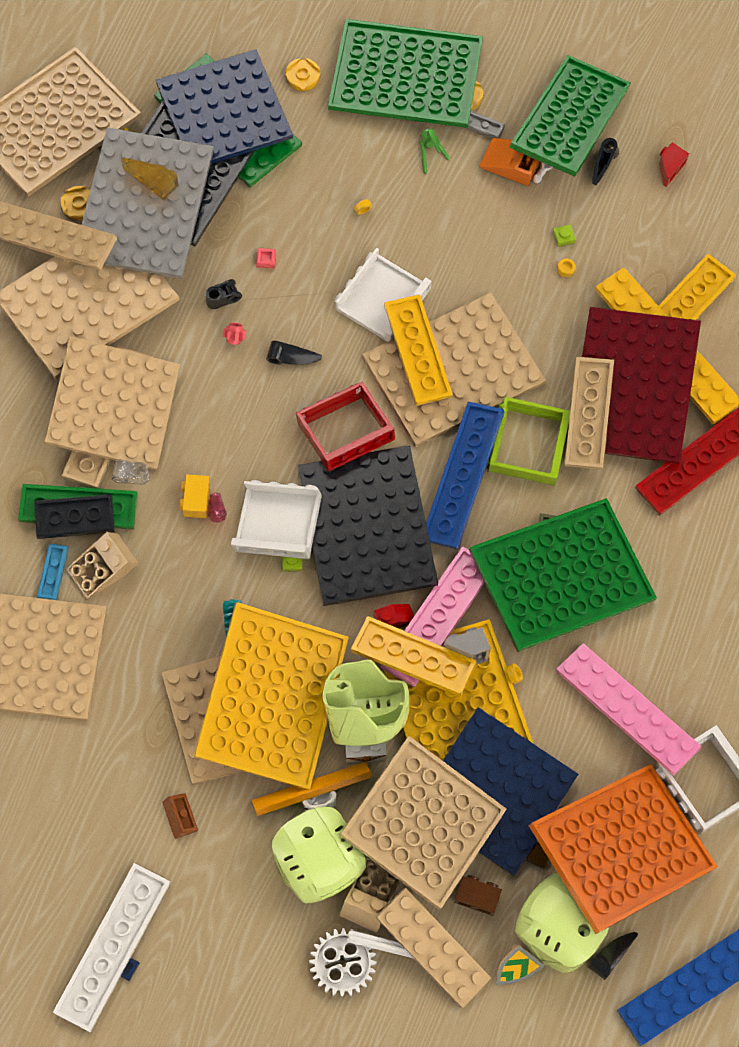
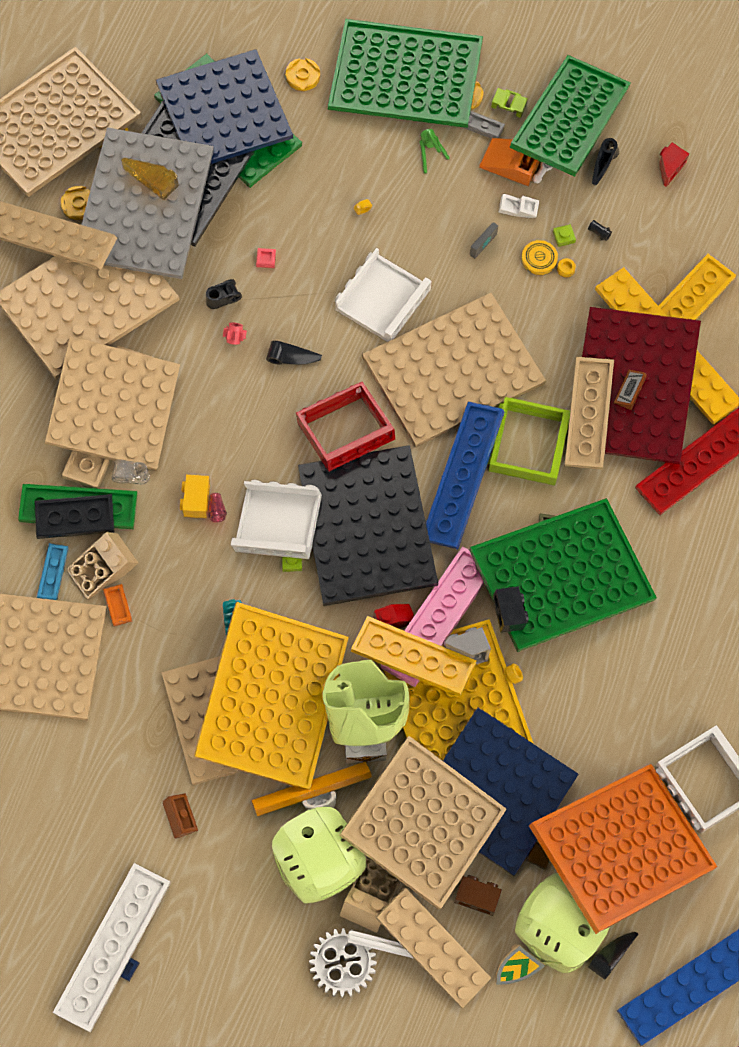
(117, 605): none -> orange tile
(418, 350): yellow plate -> none
(485, 238): none -> dark grey tile
(510, 609): none -> black brick
(518, 103): none -> lime piece
(518, 207): none -> white slope
(539, 257): none -> yellow tile
(603, 232): none -> black pin
(628, 709): bright pink plate -> none
(630, 389): none -> slope

